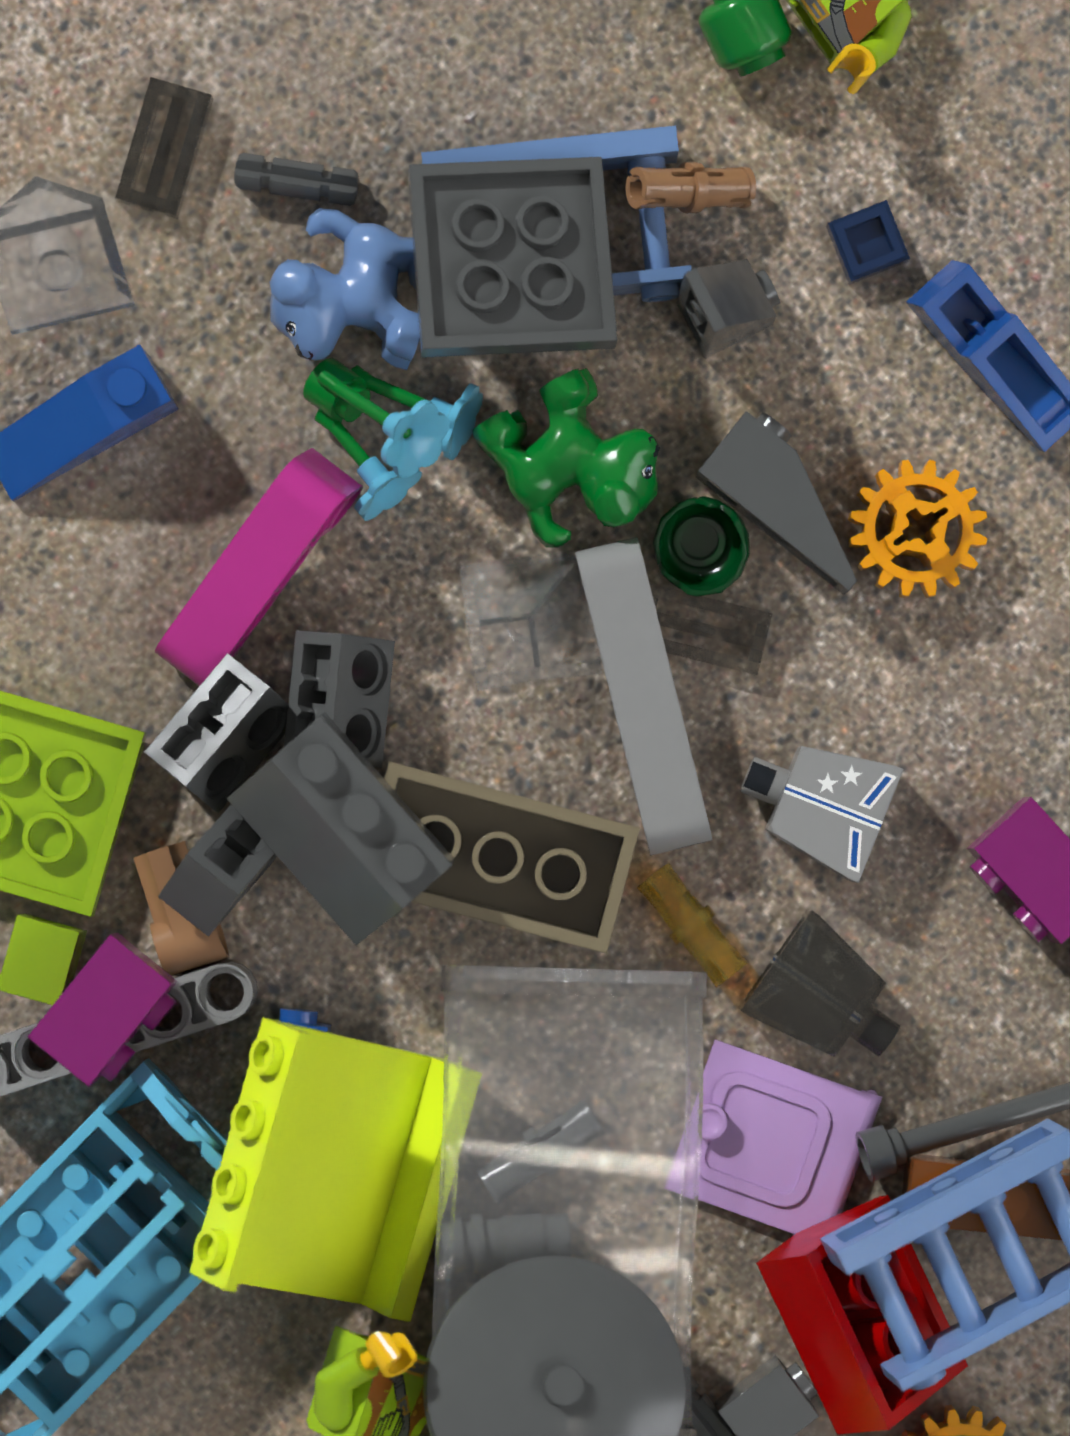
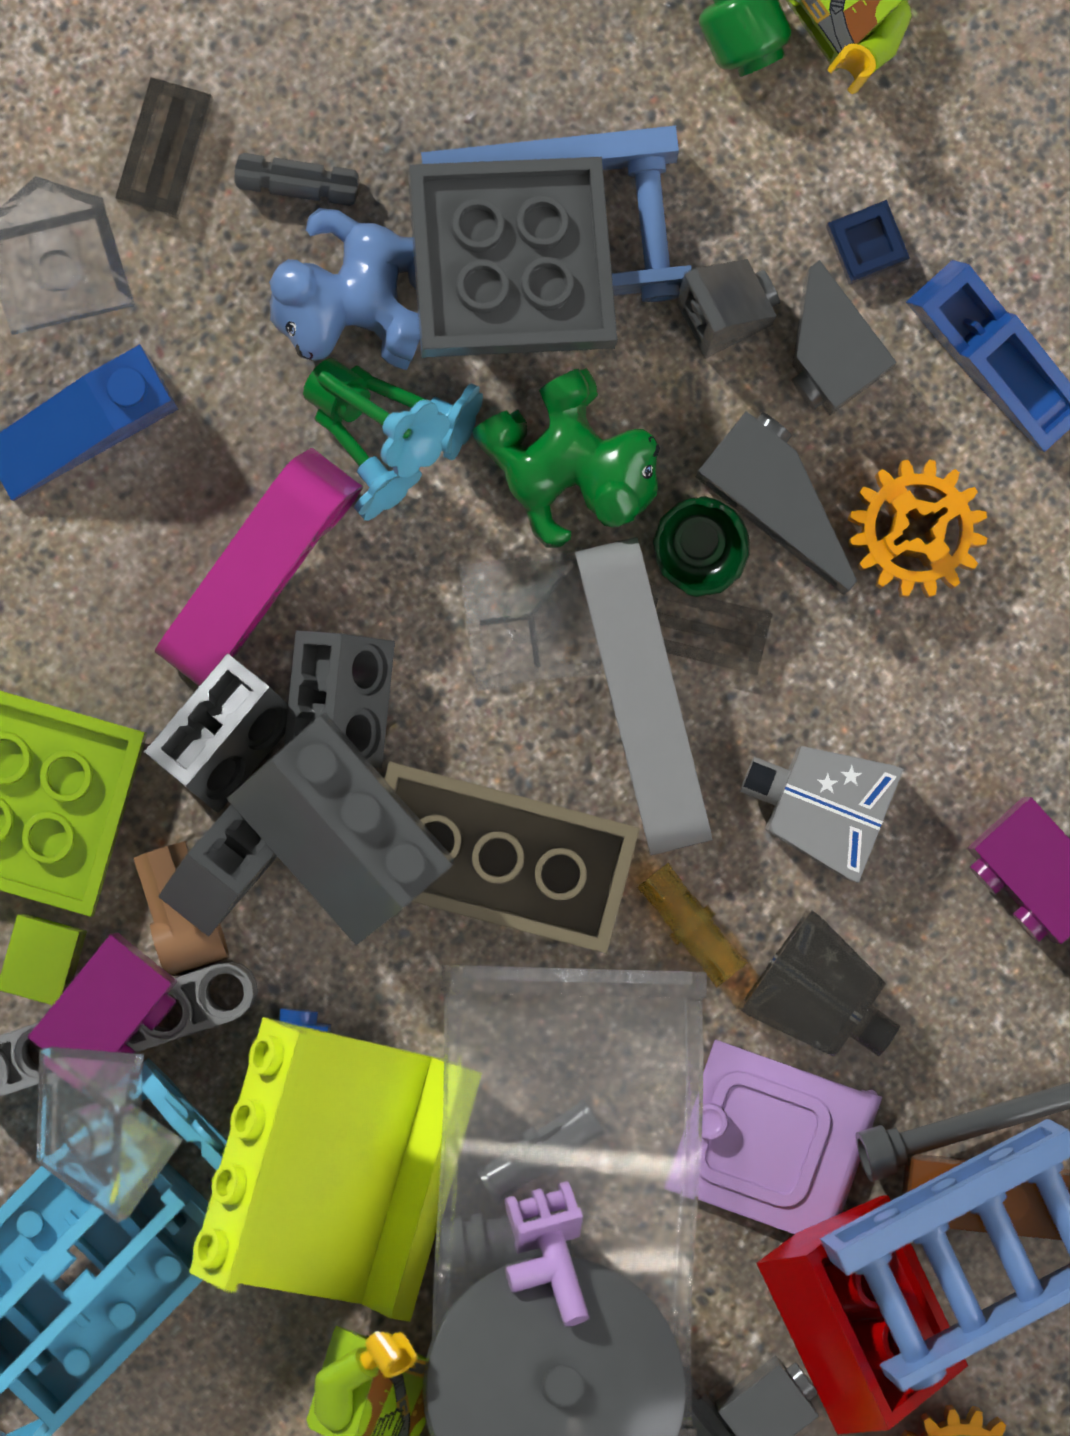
(95, 1127): none -> clear slope
(550, 1235): none -> lavender arm
(690, 187): medium nougat pin -> none
(834, 345): none -> dark grey slope

